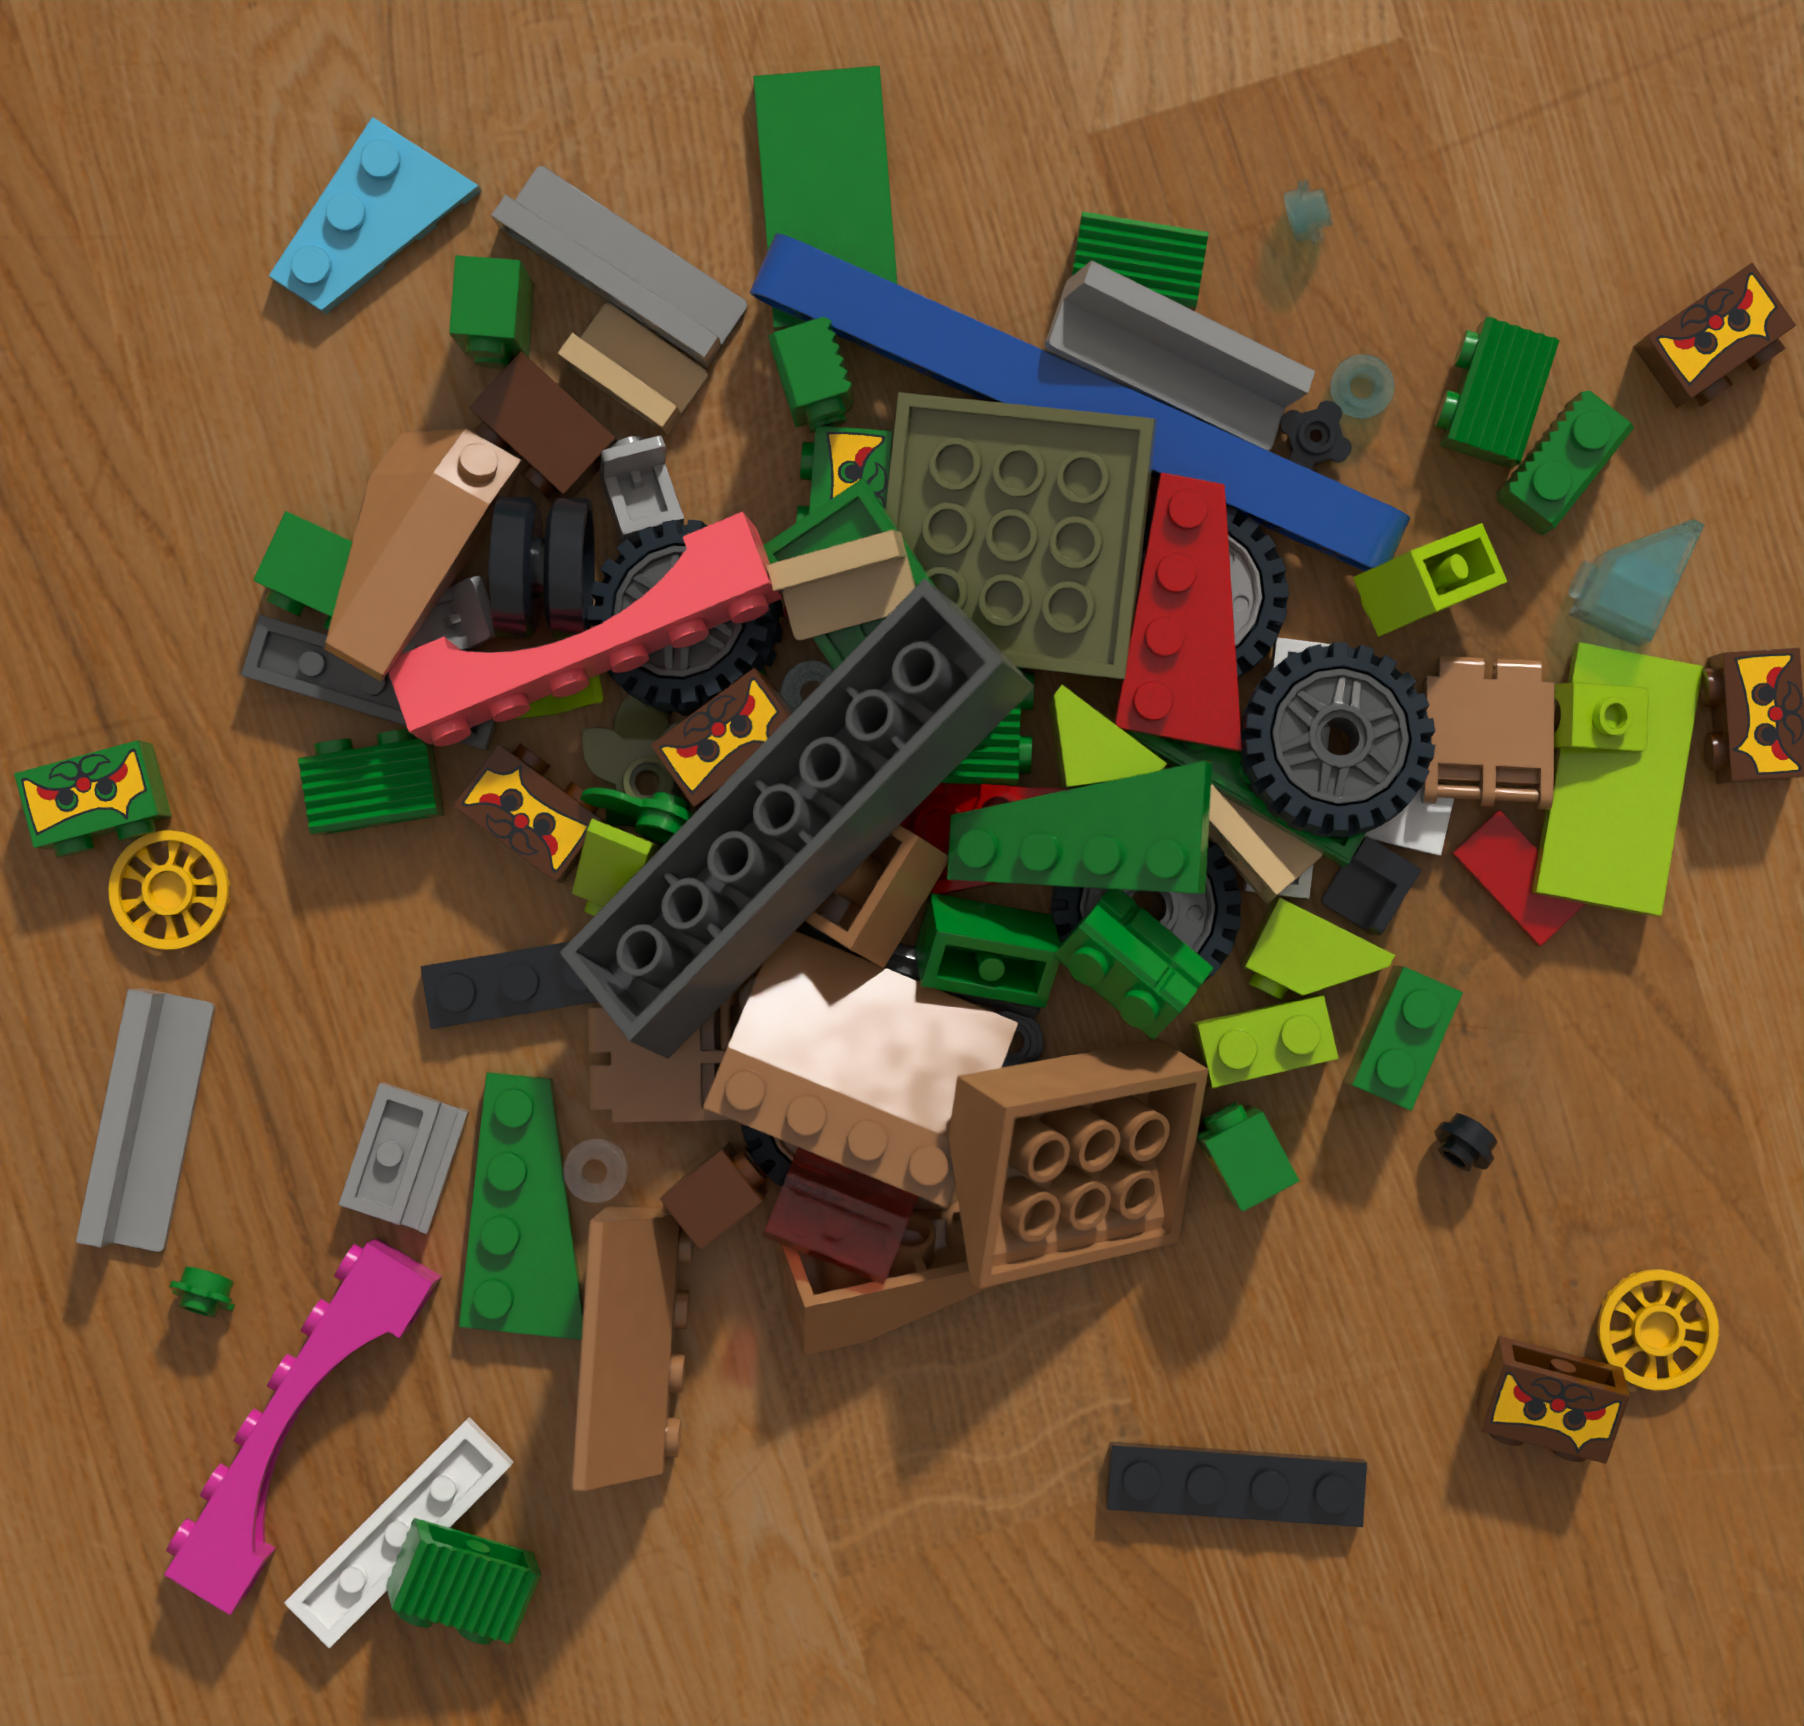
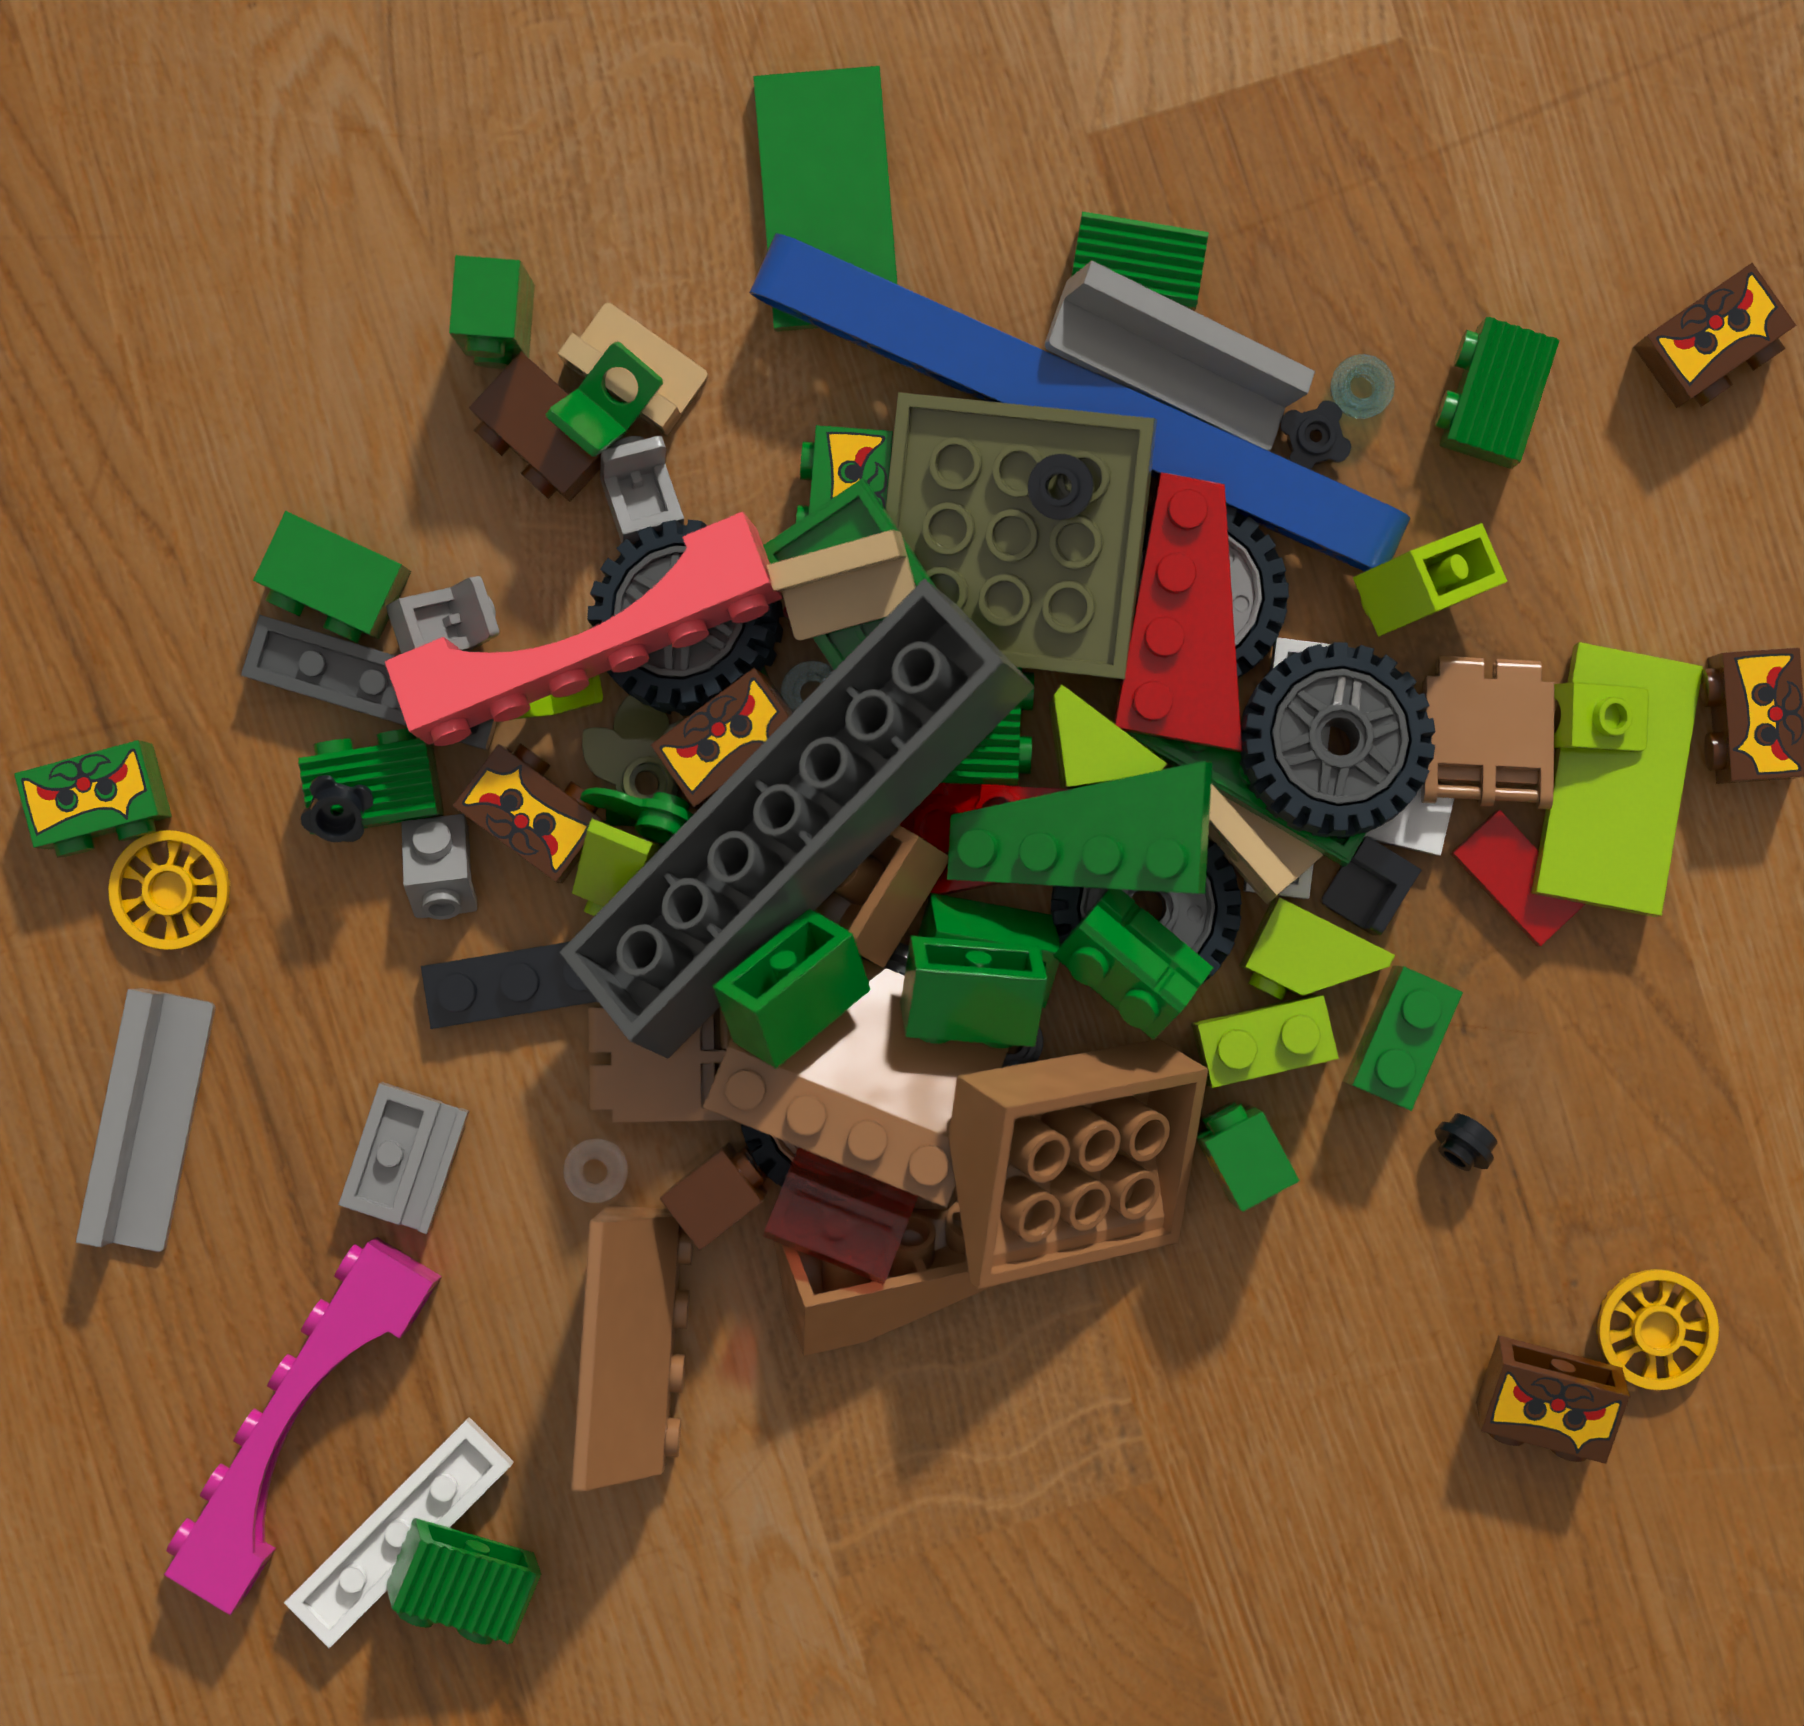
(203, 1292): green plate -> none
(332, 825): none -> black plate
(367, 215): medium azure wing -> none
(413, 536): medium nougat wedge -> none
(438, 867): none -> light grey bracket
(520, 1231): green wing -> none
(534, 568): black wheel -> none
(590, 412): none -> green bracket
(621, 264): light grey panel -> none
(792, 988): none -> green brick
(812, 373): green brick -> none
(973, 992): none -> green brick
(1081, 486): none -> black plate
(1236, 1484): black plate -> none
(1308, 212): clear light blue plate -> none
(1564, 462): green brick -> none
(1633, 583): clear light blue slope -> none

